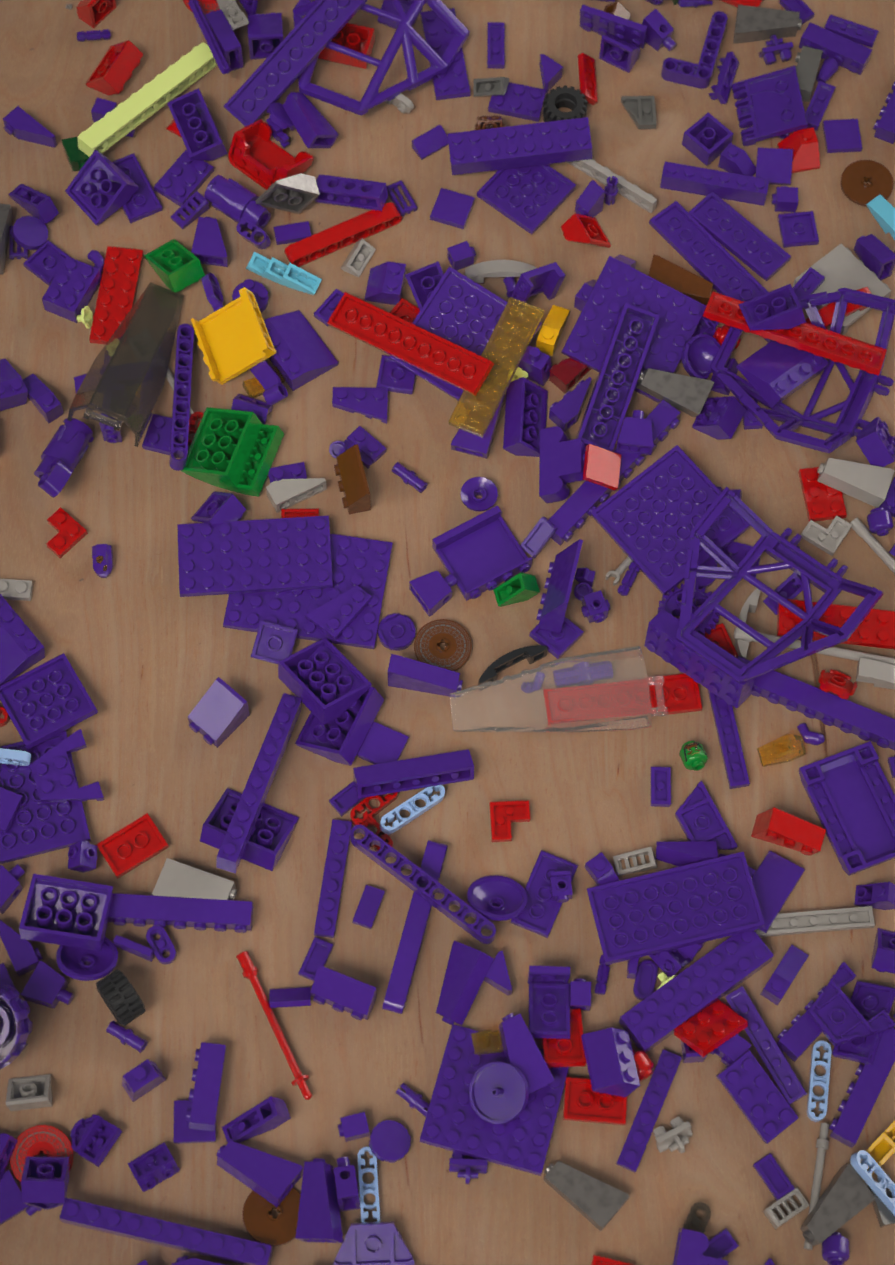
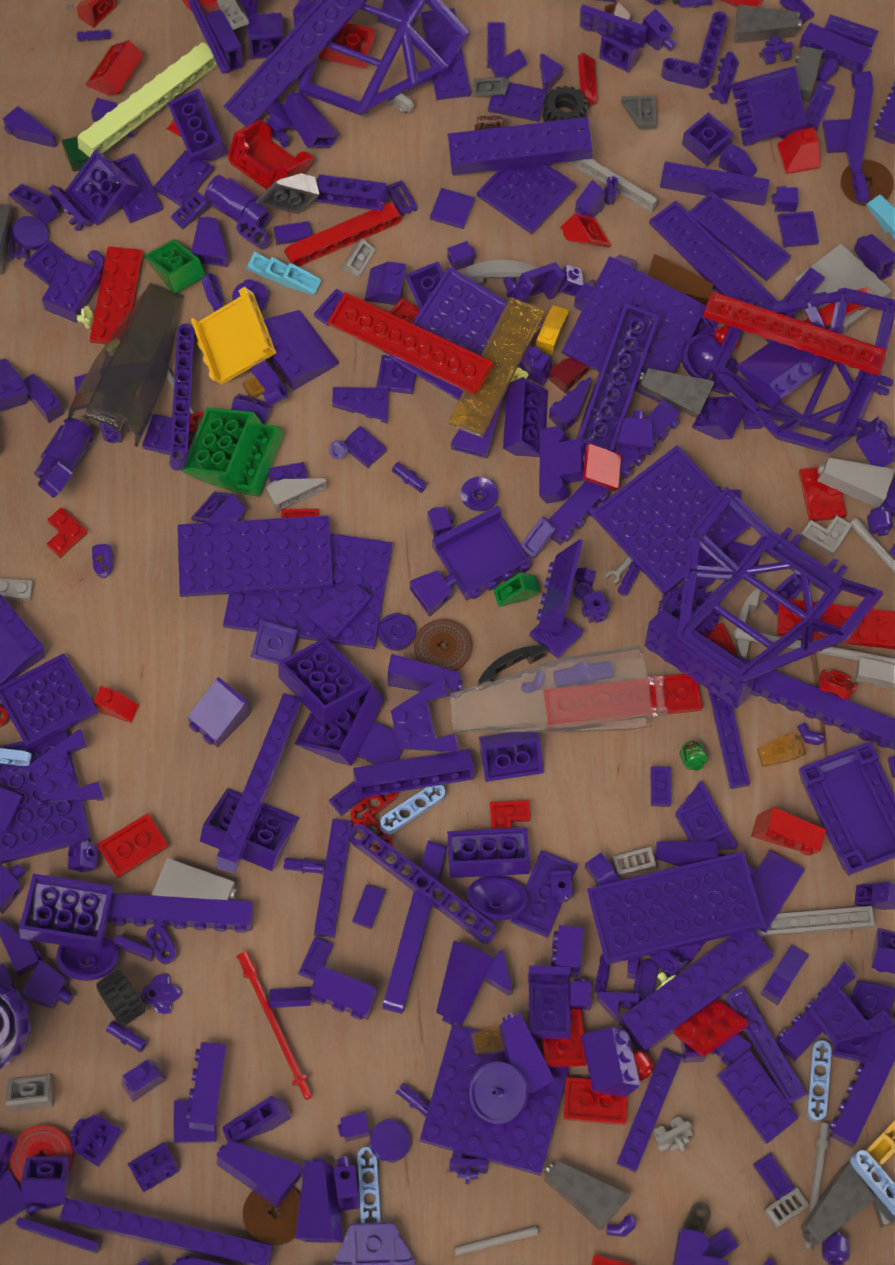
(58, 1235): none -> dark purple tile
(70, 207): none -> dark purple plate
(115, 704): none -> red slope
(164, 994): none -> dark purple plate
(303, 865): none -> dark purple axle
(353, 481): reddish brown slope -> none
(415, 725): none -> dark purple wing
(430, 142): dark purple slope -> none
(439, 520): none -> dark purple brick
(467, 1248): none -> light grey bar
(488, 852): none -> dark purple slope
(508, 64): none -> dark purple plate
(510, 755): none -> dark purple slope
(568, 948): none -> dark purple brick
(573, 280): none -> dark purple brick
(611, 1001): none -> dark purple slope
(623, 1229): none -> dark purple arm
(773, 310): dark purple slope -> none
(774, 165): dark purple tile -> none
(857, 131): none -> dark purple piece

